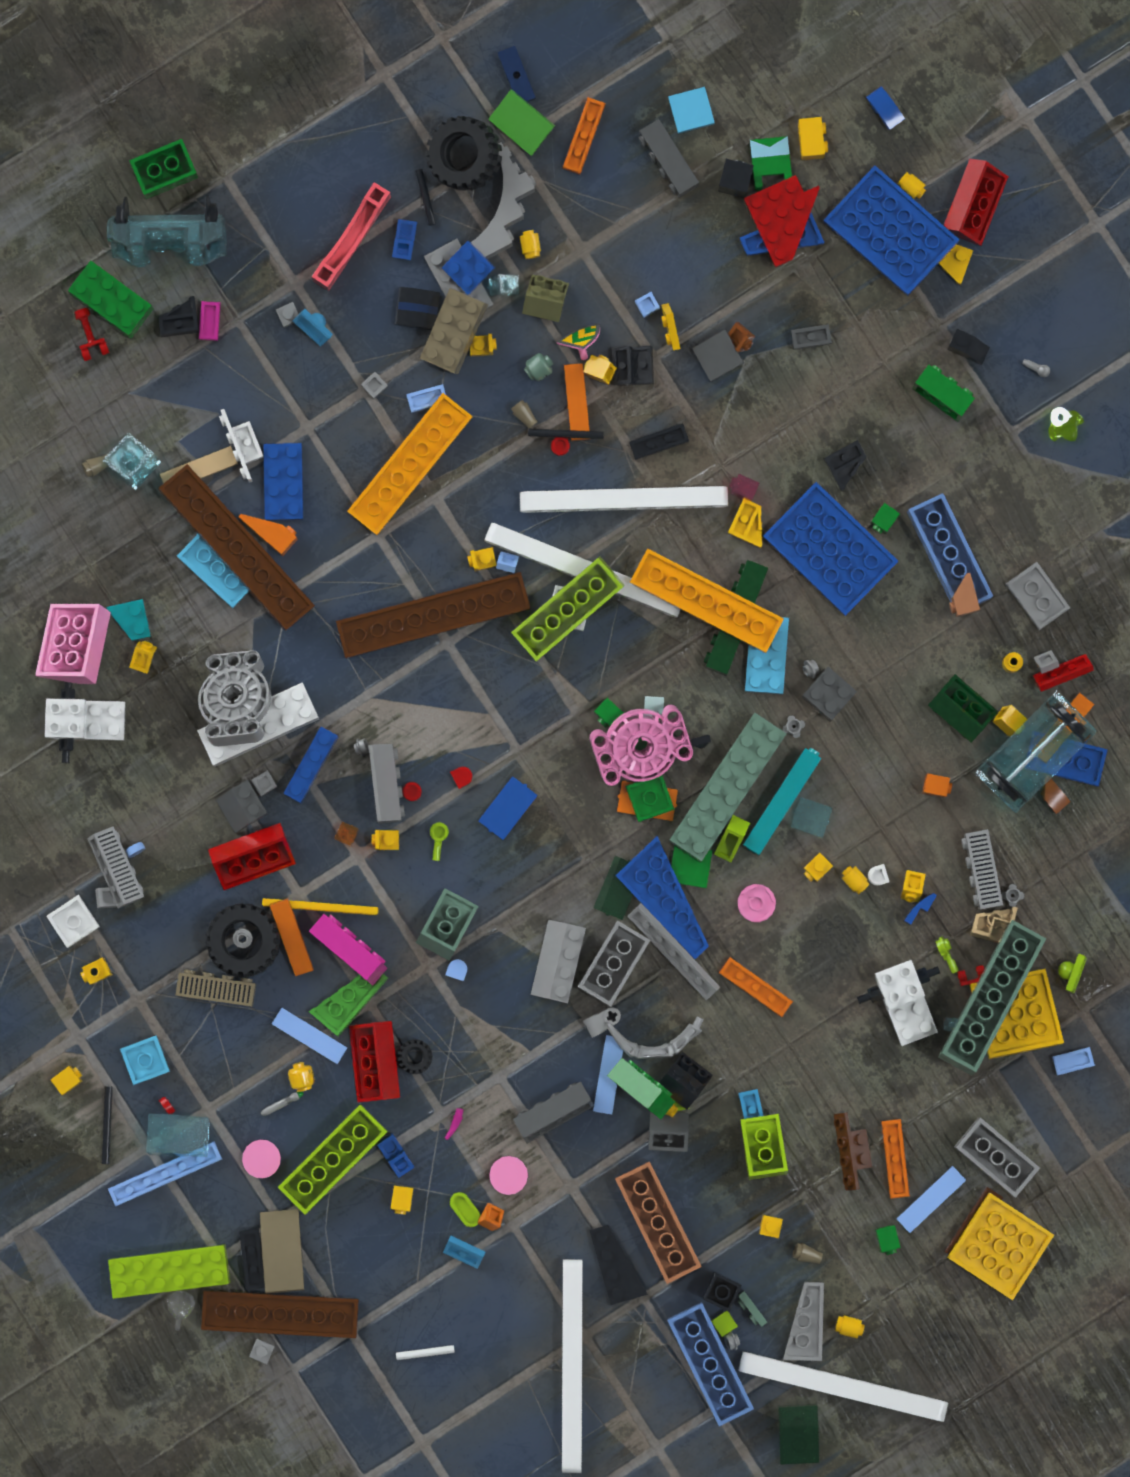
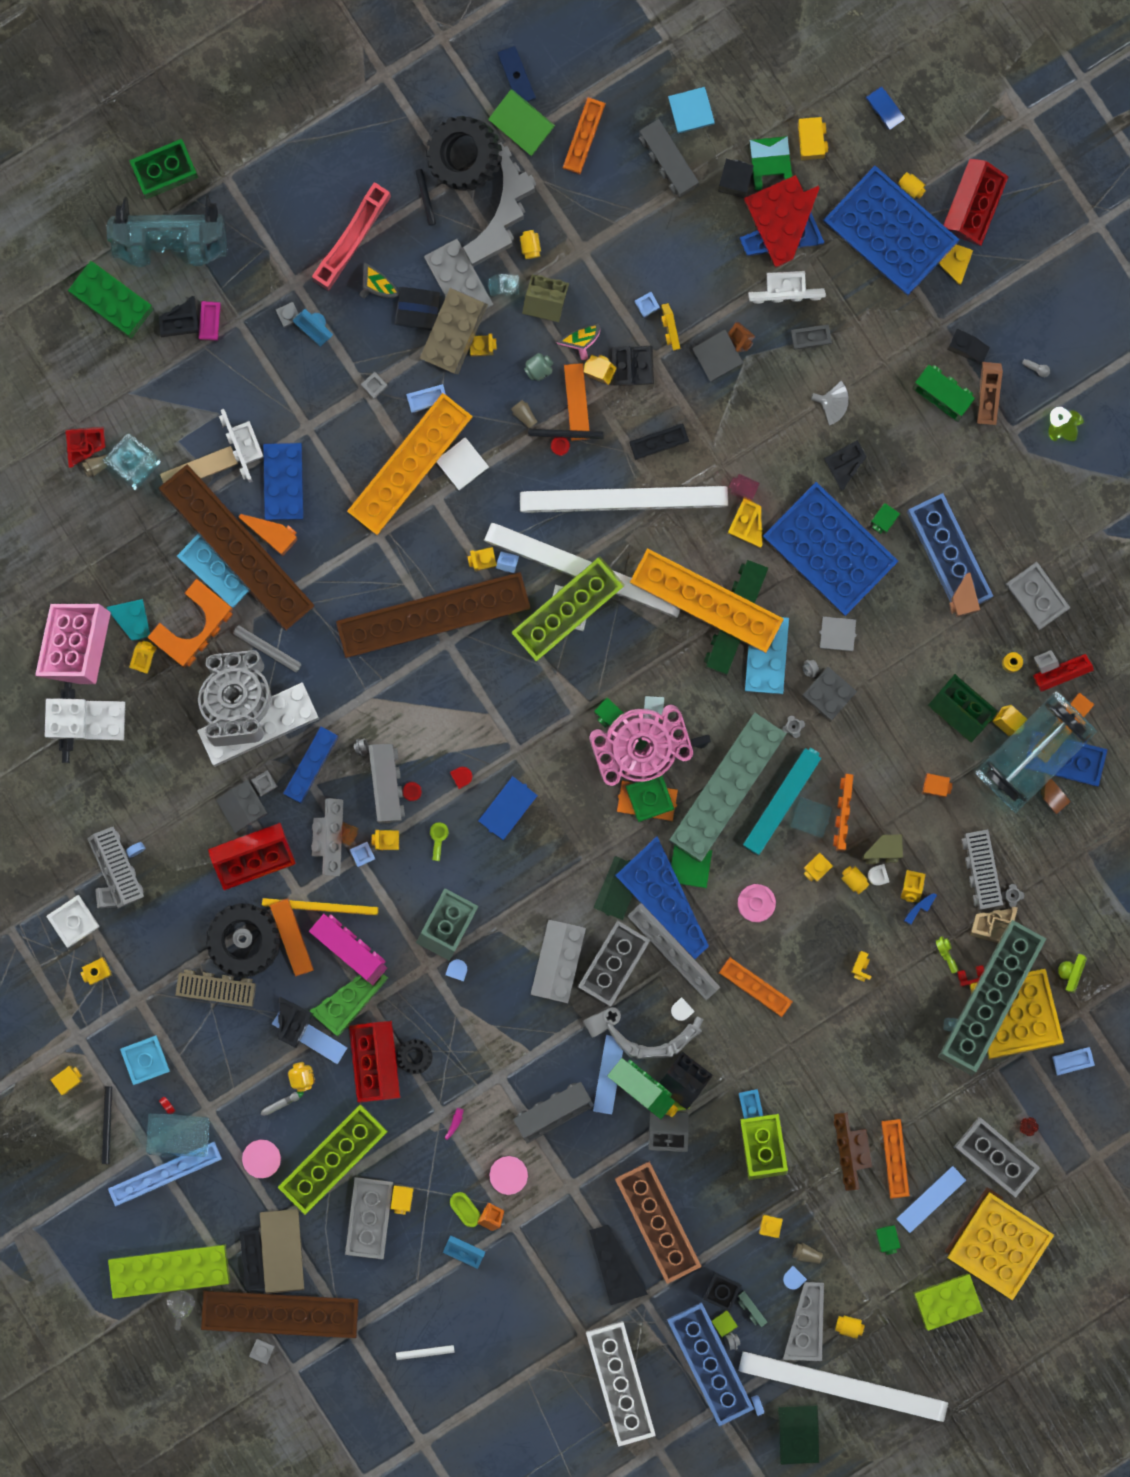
(82, 315): red bar -> none
(83, 443): none -> red slope
(216, 613): none -> orange arch
(267, 648): none -> light grey axle
(292, 1022): none -> black wing
(328, 837): none -> light grey bracket
(362, 854): none -> light blue tile
(369, 1218): none -> light grey plate
(377, 284): none -> shield
(395, 1155): blue slope -> none
(404, 239): blue slope -> none
(462, 464): none -> white tile
(468, 267): blue plate -> none
(572, 1367): white beam -> none
(620, 1383): none -> white brick
(681, 1010): none -> white tile
(732, 838): lime slope -> none
(757, 1405): none -> light blue tile
(786, 286): none -> white bracket
(793, 1278): none -> light blue tile
(833, 402): none -> light grey hand
(838, 633): none -> light grey piece
(841, 821): none -> orange wing
(861, 963): none -> yellow bracket
(885, 848): none -> olive slope
(904, 1000): white piece -> none
(947, 1302): none -> lime brick
(989, 393): none -> nougat slope
(1029, 1131): none -> clear red plate

